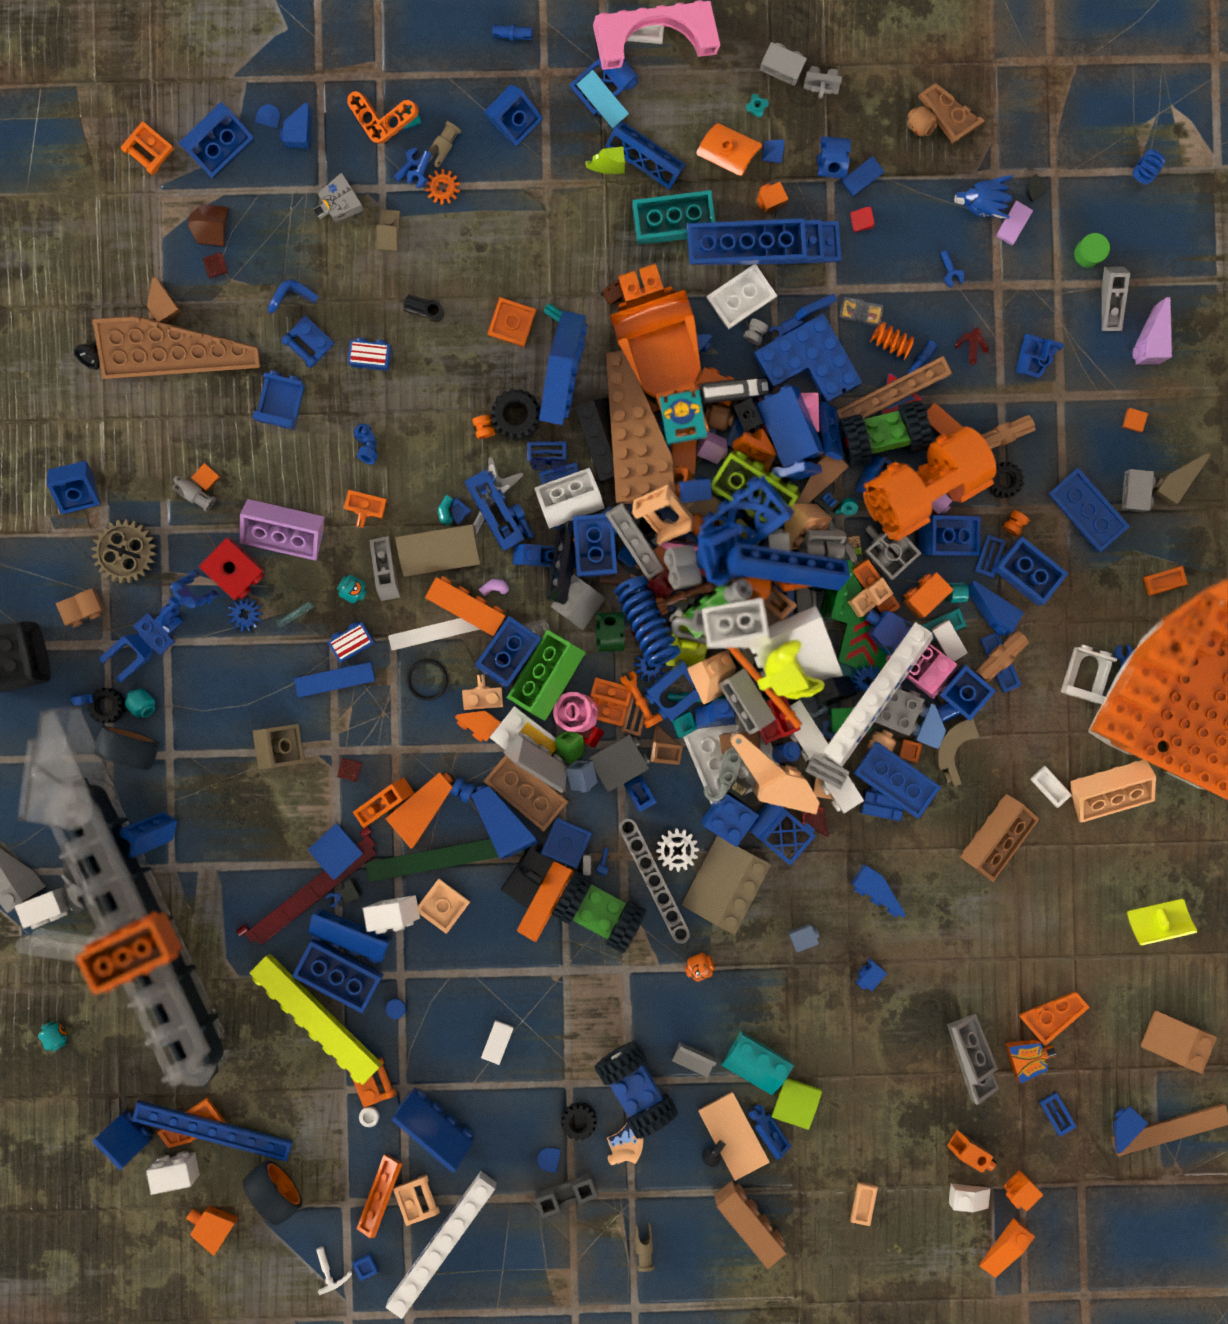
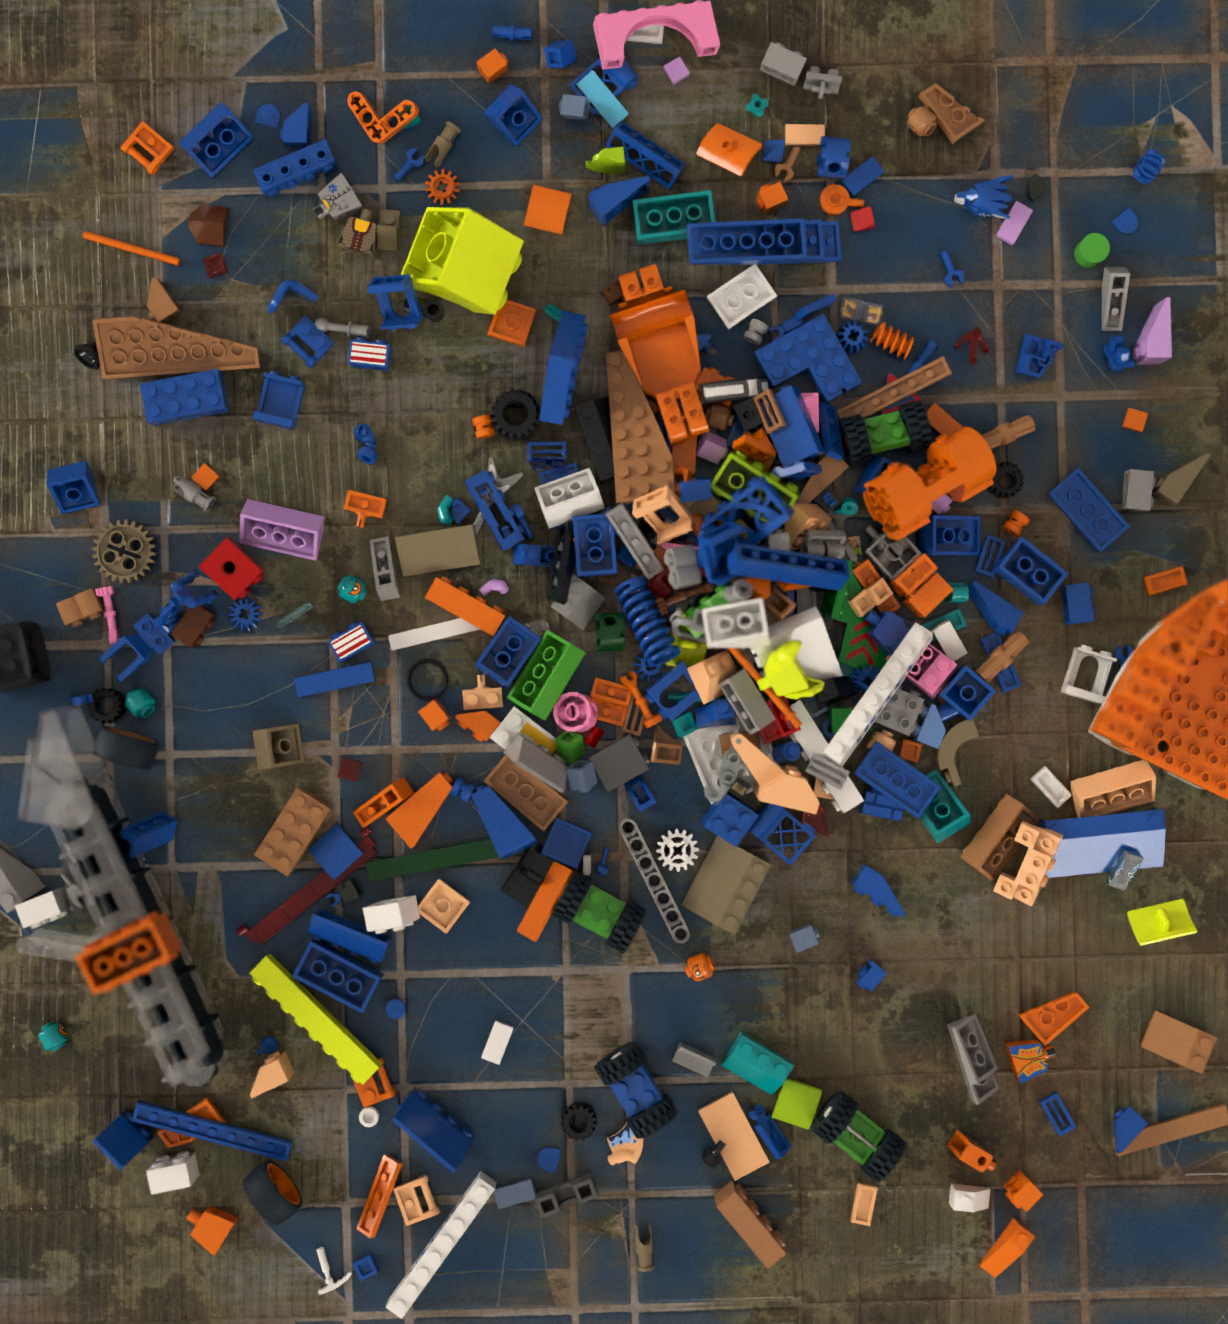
(109, 613): none -> bright pink piece
(131, 248): none -> orange piece
(184, 397): none -> blue brick
(194, 625): none -> reddish brown brick
(268, 1045): none -> blue piece
(274, 1072): none -> light nougat slope
(293, 831): none -> medium nougat brick
(295, 168): none -> blue brick
(351, 329): none -> light grey pin
(359, 236): none -> torso
(396, 283): none -> blue panel
(420, 171): blue bar -> none
(435, 715): none -> orange brick
(463, 259): none -> neon yellow brick
(492, 65): none -> orange brick
(514, 1193): none -> sand blue tile
(547, 209): none -> orange slope
(560, 54): none -> blue panel
(574, 107): none -> sand blue brick
(616, 197): none -> blue slope
(676, 70): none -> lavender tile
(682, 413): teal container -> none
(776, 426): none -> medium nougat tile
(787, 165): none -> medium nougat bar
(803, 134): none -> light nougat tile
(836, 199): none -> orange piece
(855, 330): none -> blue gear
(858, 1136): none -> black plate
(913, 575): none -> orange panel
(945, 812): none -> teal slope
(1035, 866): none -> light nougat bracket
(1077, 603): none -> blue brick
(1097, 842): none -> slope
(1118, 354): none -> blue hips
(1124, 870): none -> tile
(1126, 221): none -> blue piece

